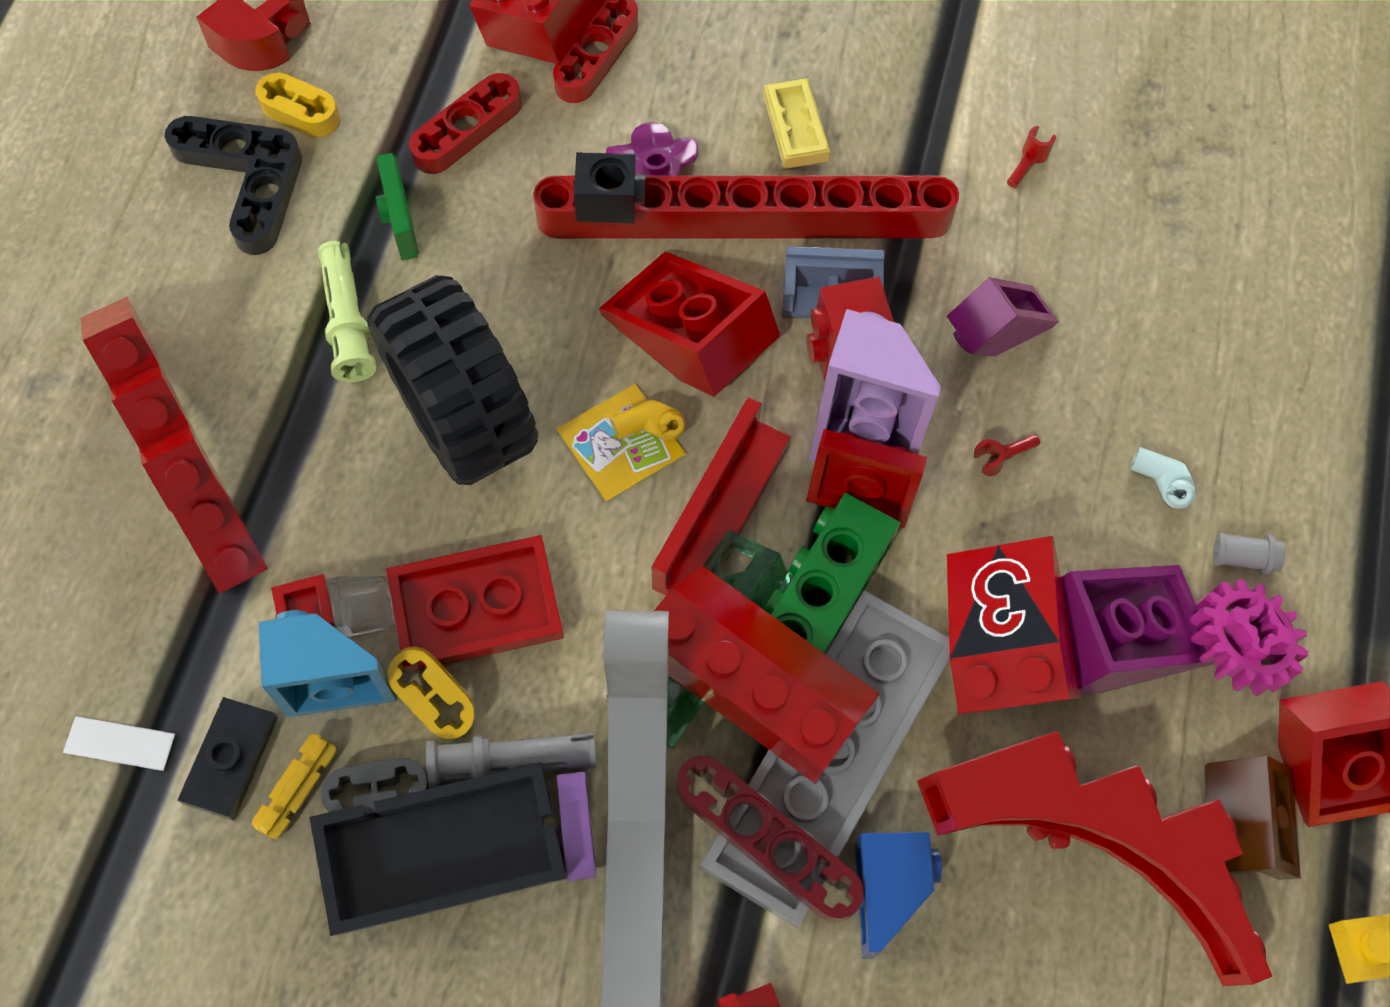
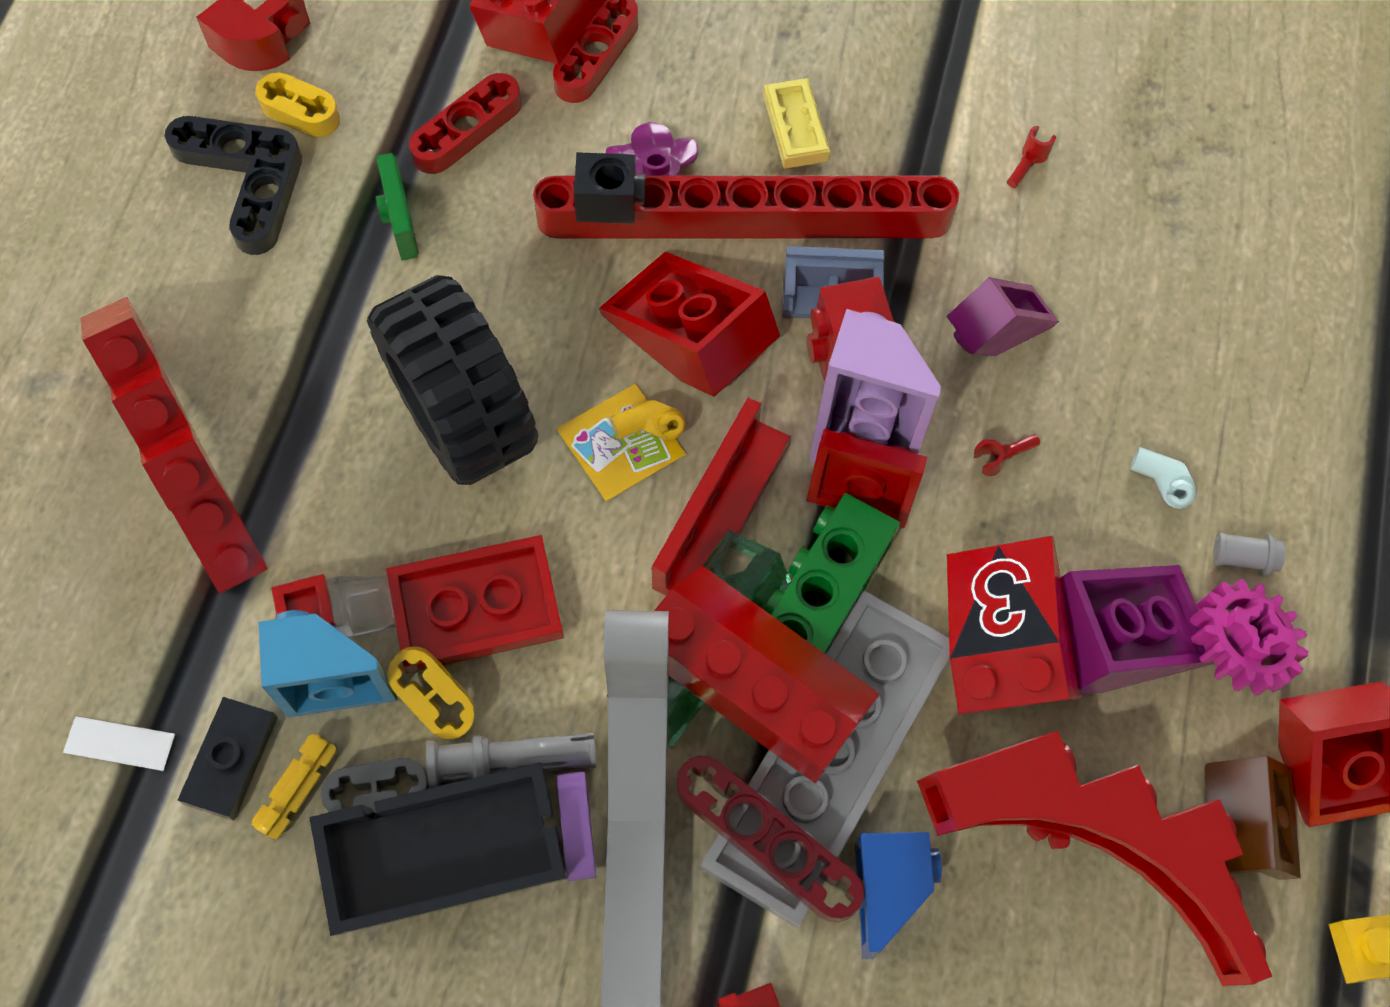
(346, 328): yellowish green pin -> none

